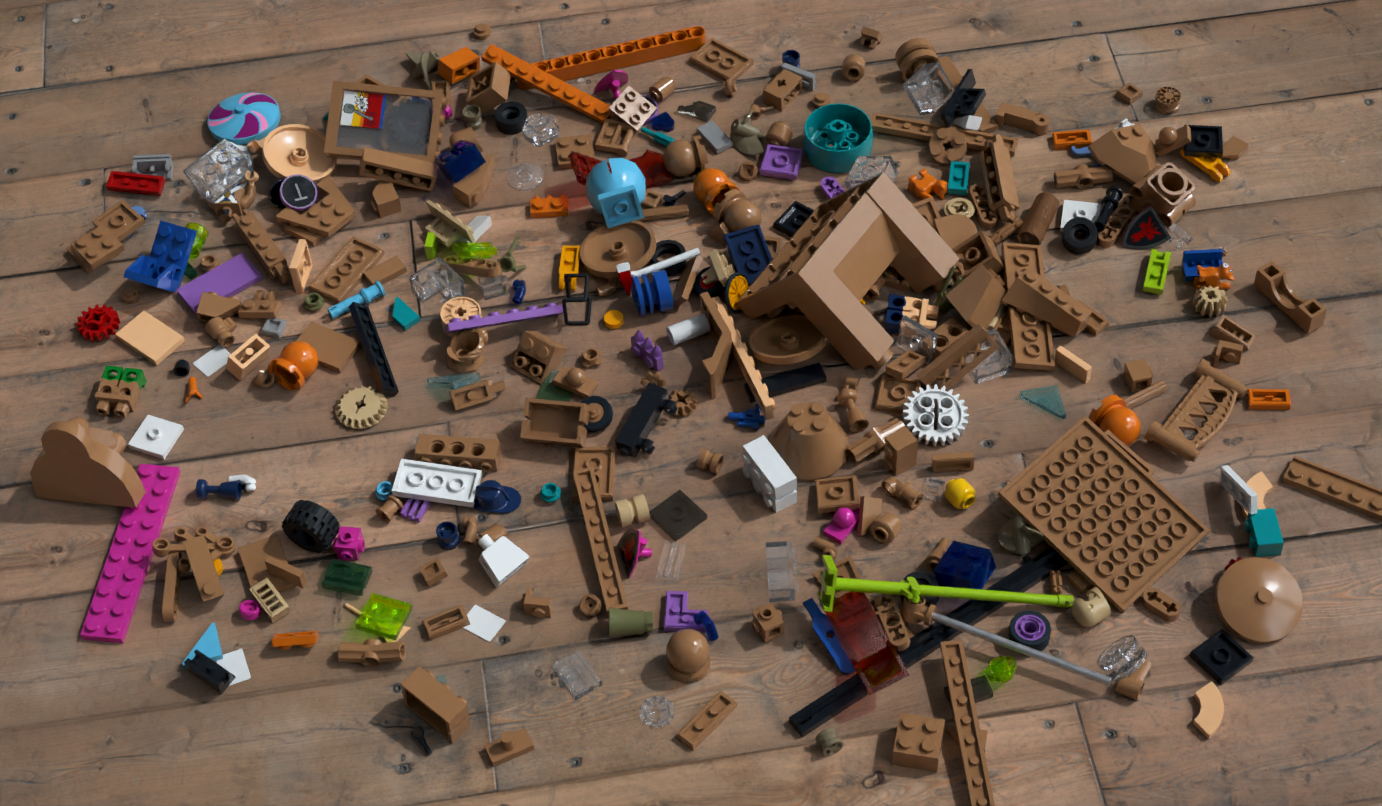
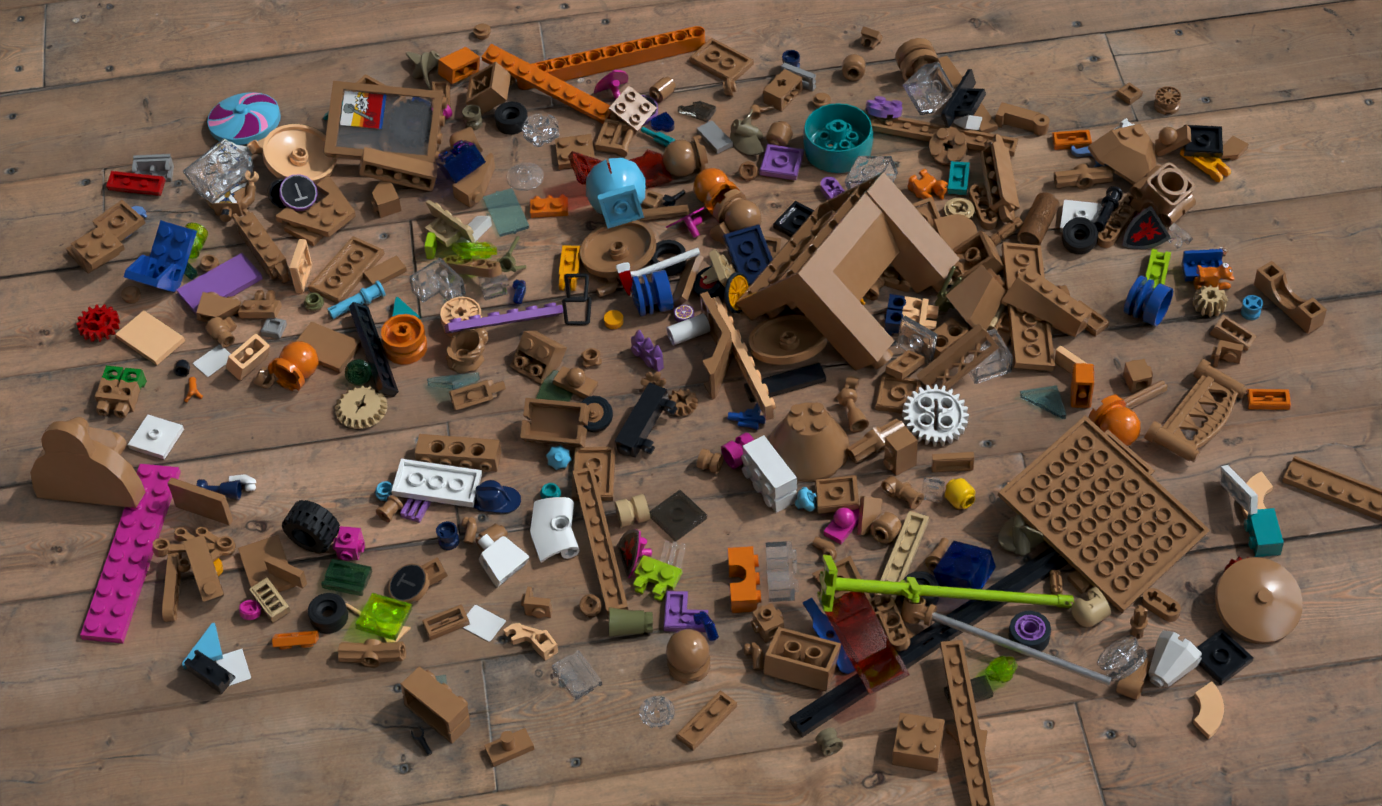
(200, 501): none -> medium nougat tile
(325, 602): none -> black tyre
(358, 372): none -> clear green cone
(404, 339): none -> orange wheel
(409, 583): none -> black tile
(506, 212): none -> clear light blue piece
(525, 633): none -> light nougat piece
(545, 530): none -> white panel
(558, 457): none -> medium azure piece
(657, 572): none -> lime plate
(683, 313): none -> tile
(691, 223): none -> dark pink shield
(733, 450): none -> dark pink wheel
(744, 594): none -> orange arch
(757, 655): none -> medium nougat arm
(801, 658): none -> medium nougat slope
(806, 499): none -> medium azure piece
(881, 107): none -> medium lavender plate
(905, 548): none -> tan plate
(1082, 385): none -> orange brick
(1138, 622): none -> medium nougat axle
(1146, 299): none -> blue wheel
(1172, 659): none -> white cone
(1251, 307): none -> dark azure wheel

